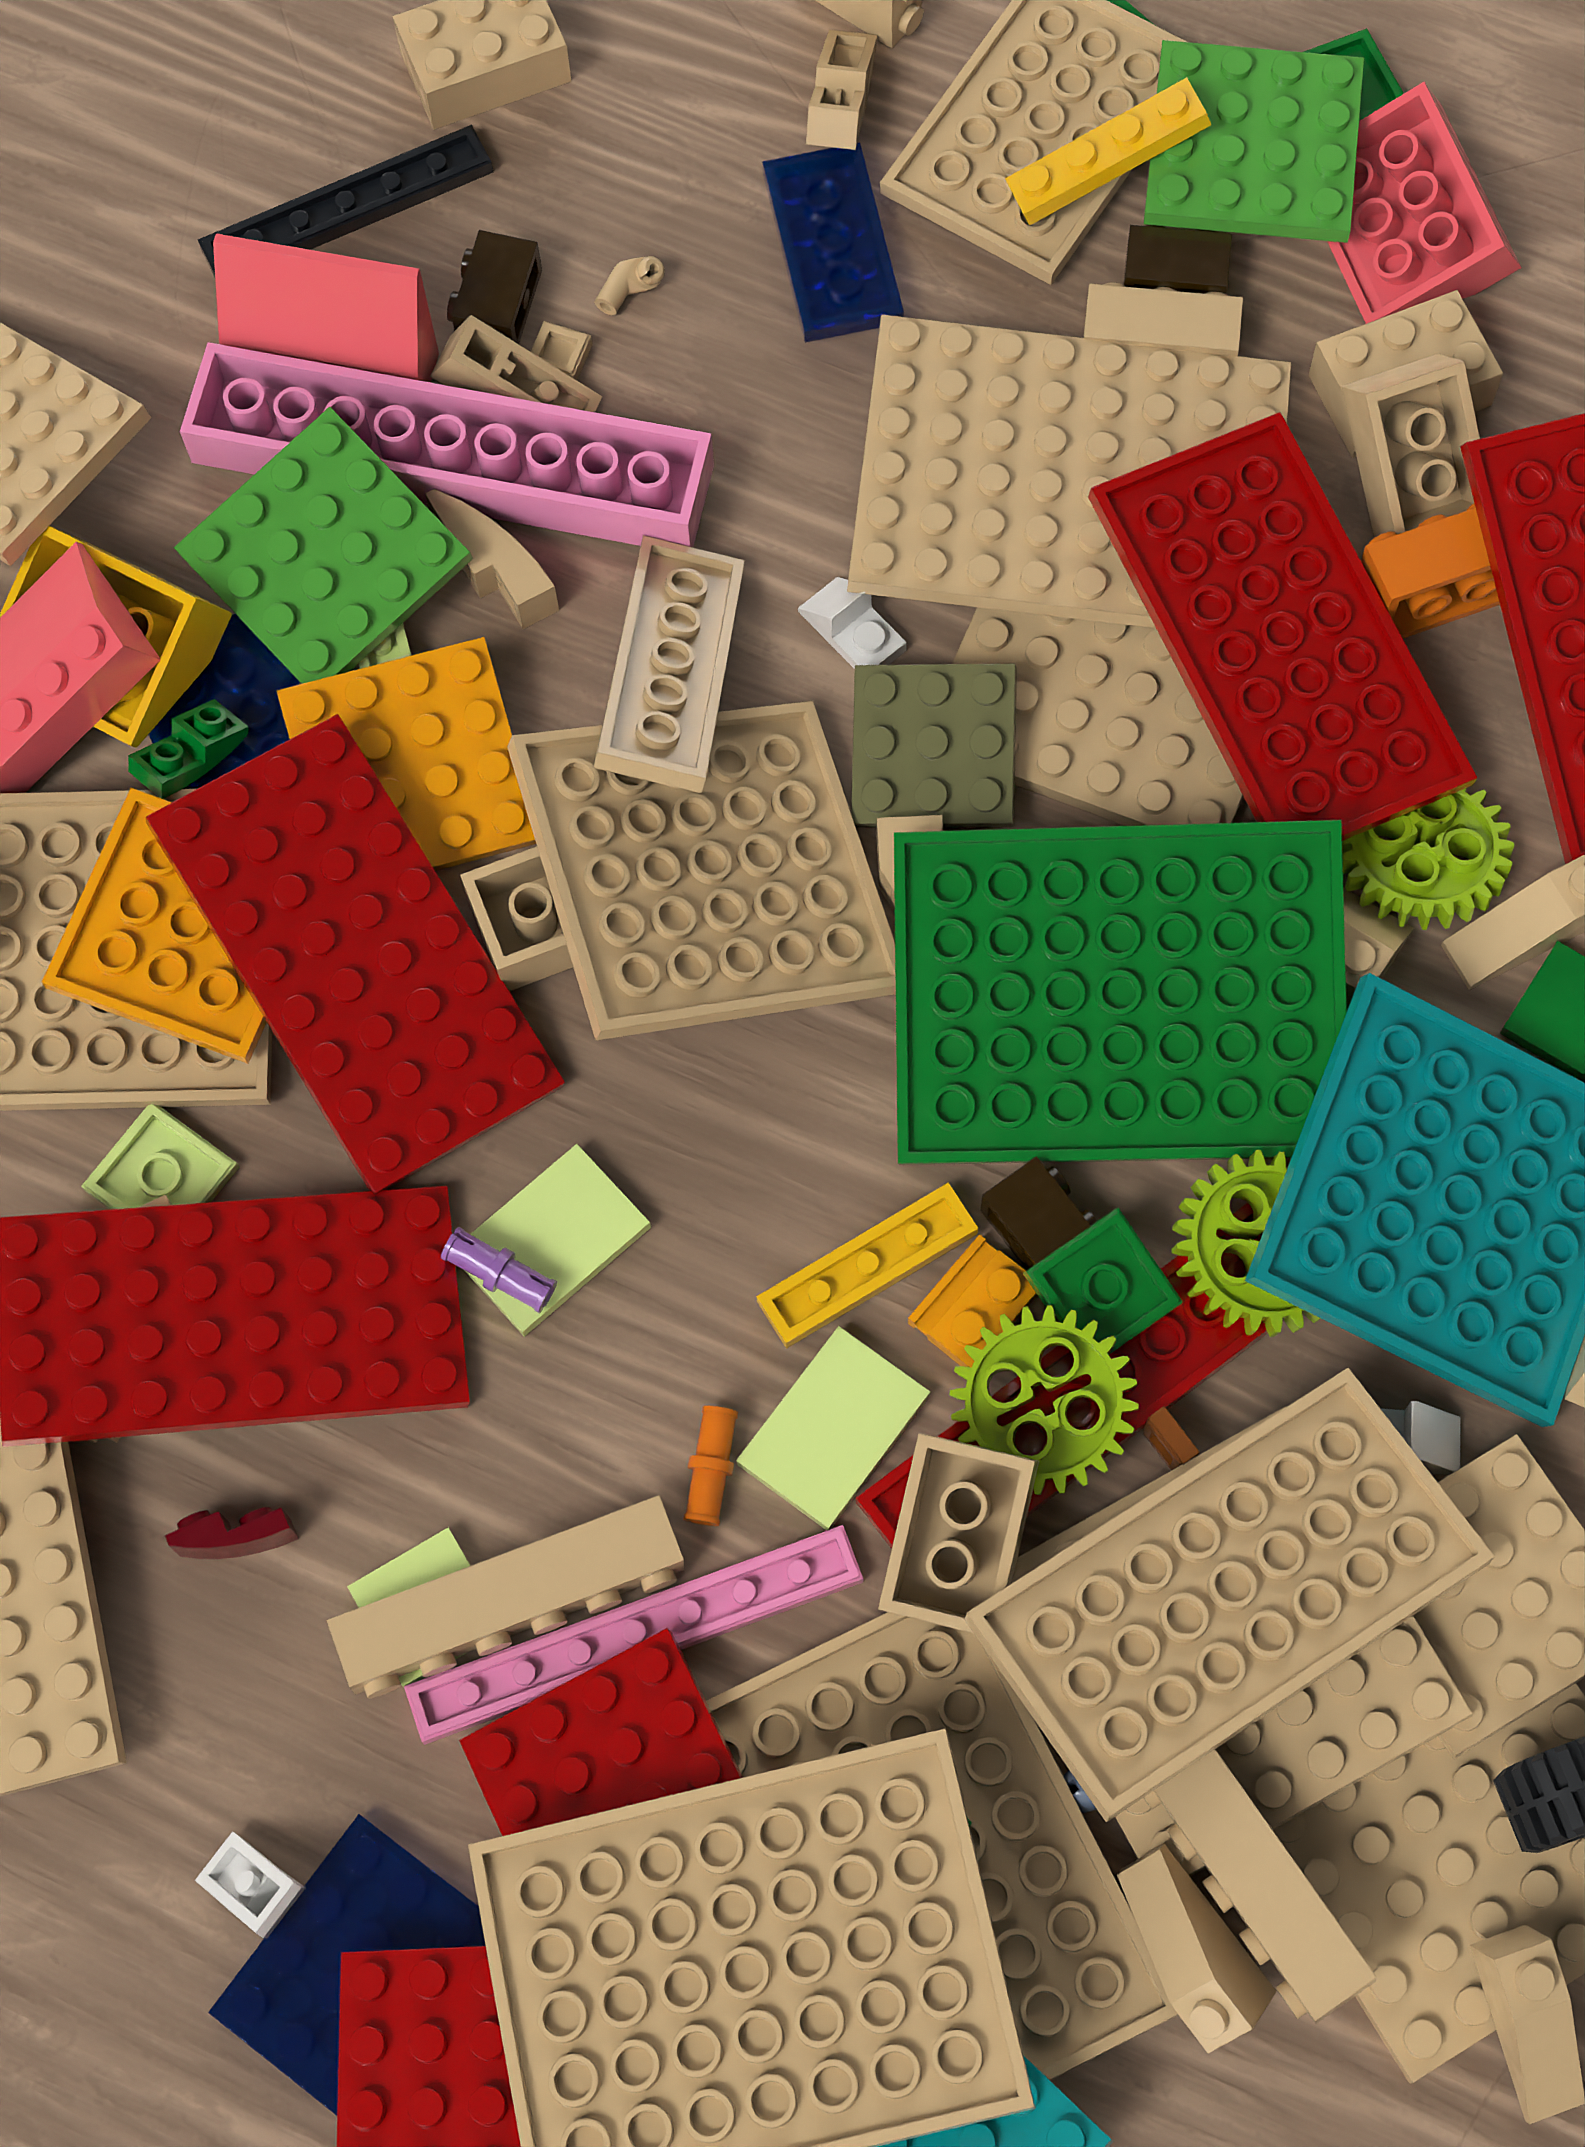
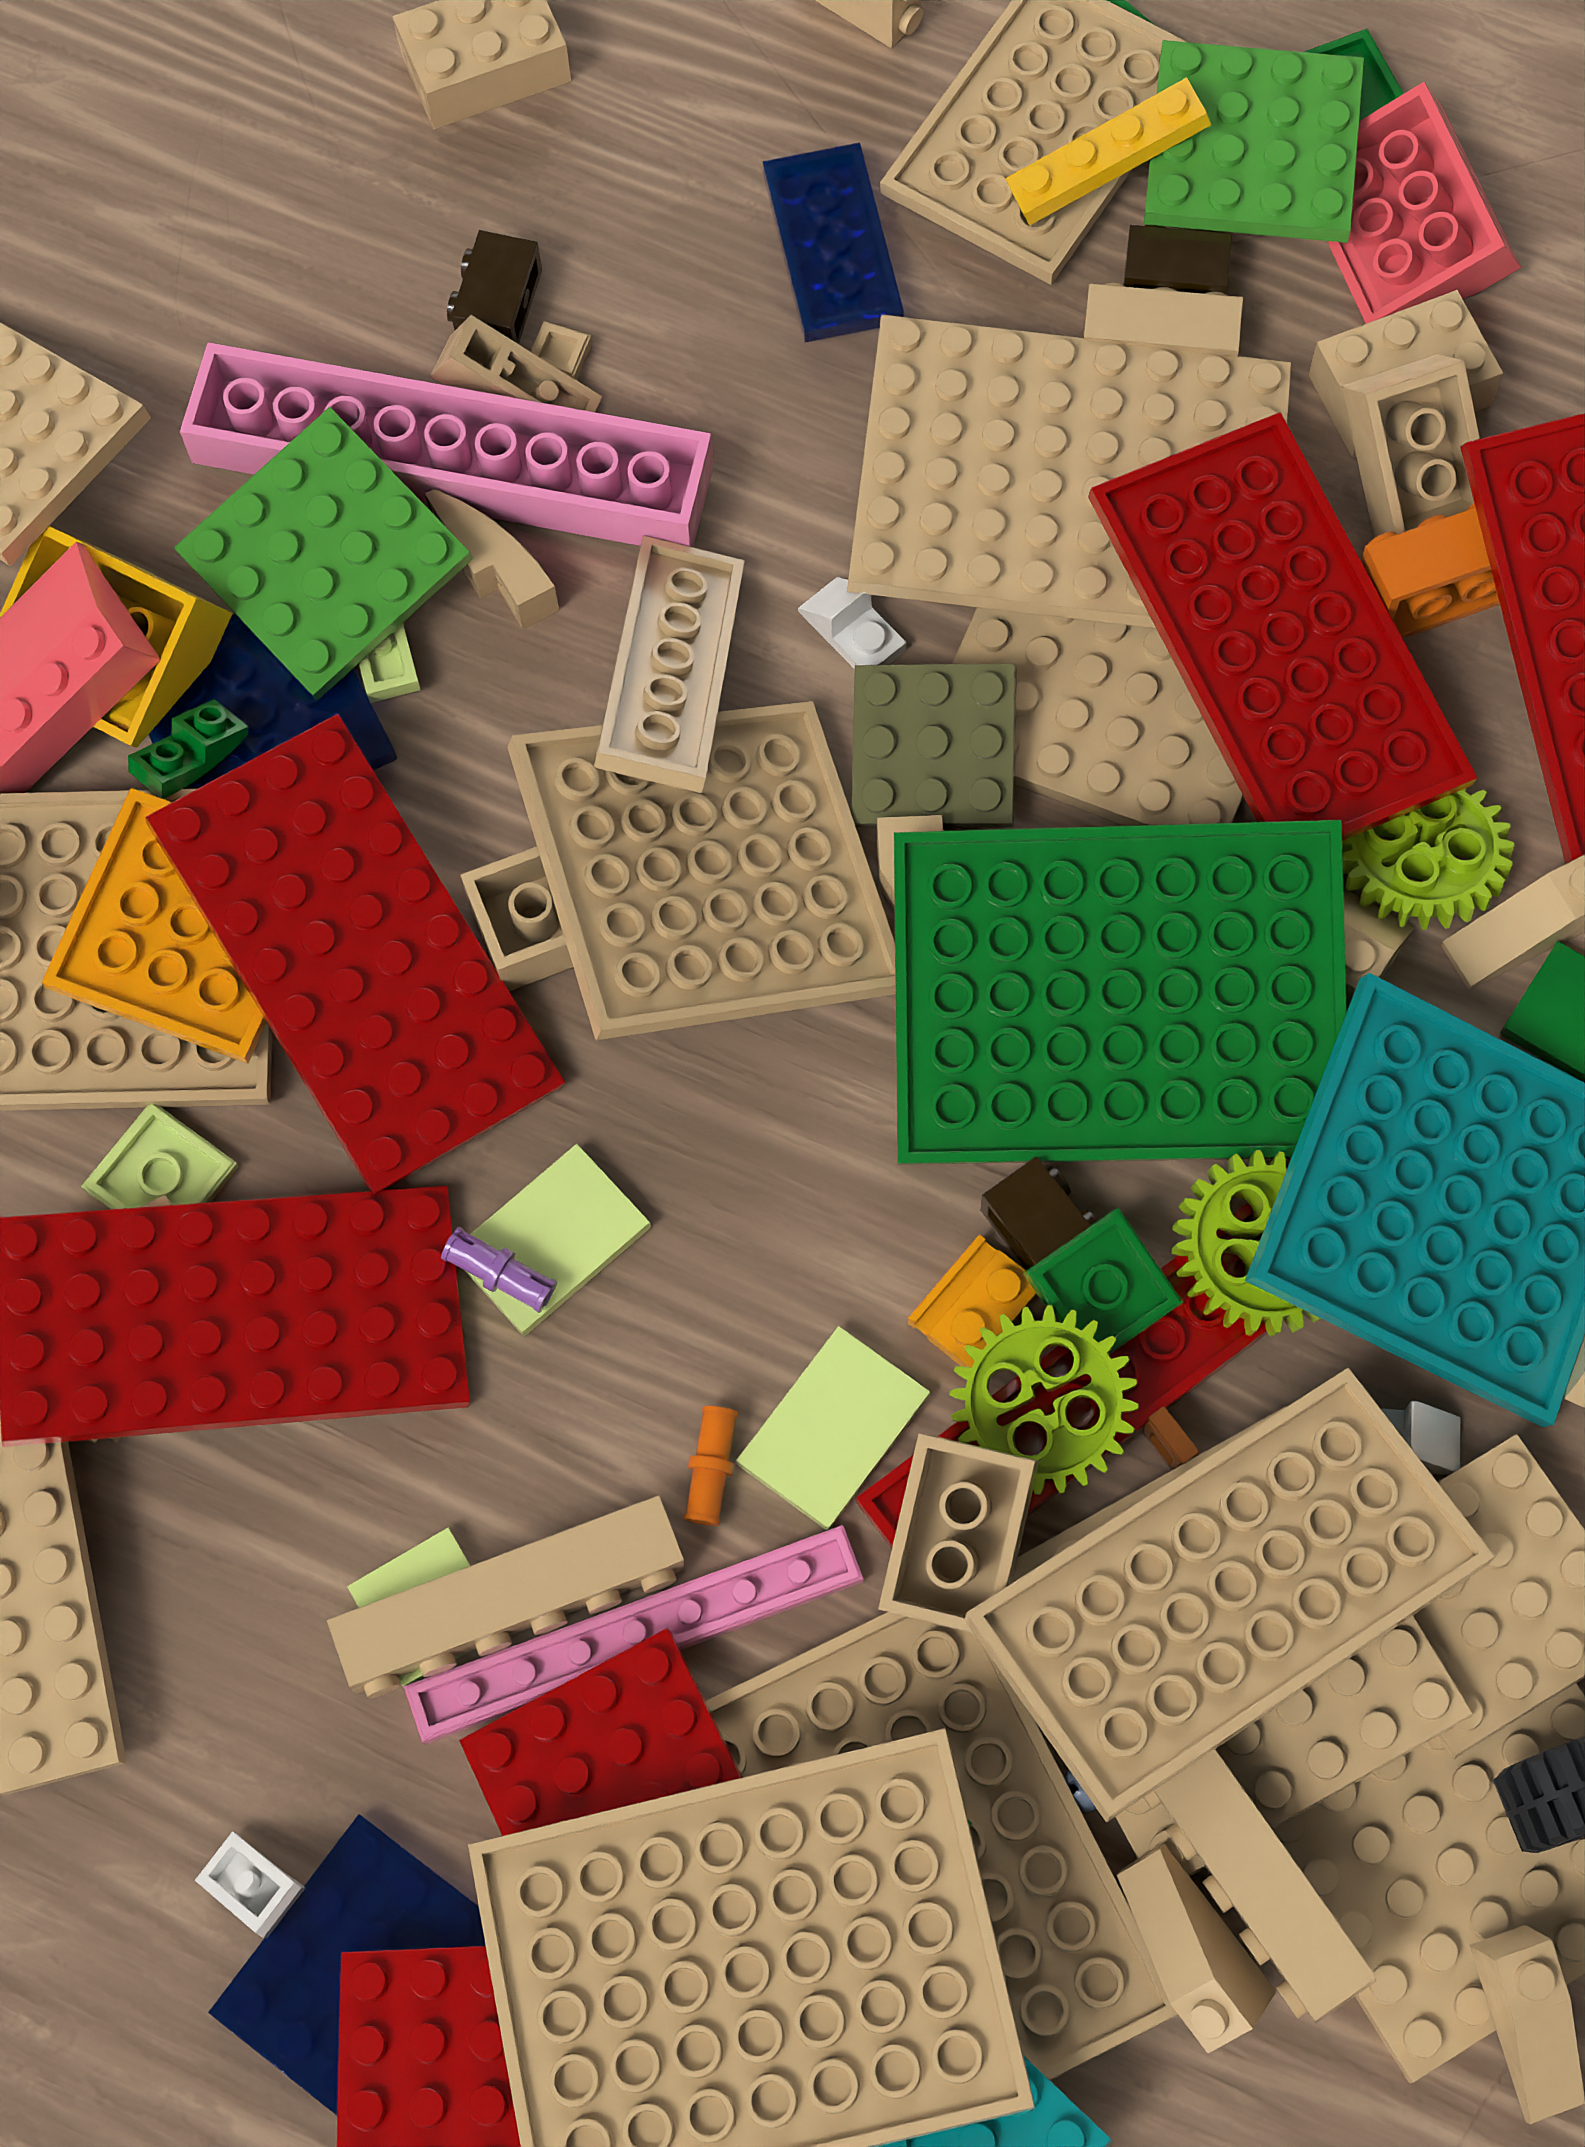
(211, 1535): dark red slope -> none
(323, 308): coral slope -> none
(366, 195): black tile -> none
(434, 742): light orange plate -> none
(629, 278): tan arm -> none
(841, 89): tan slope -> none
(867, 1265): yellow plate -> none

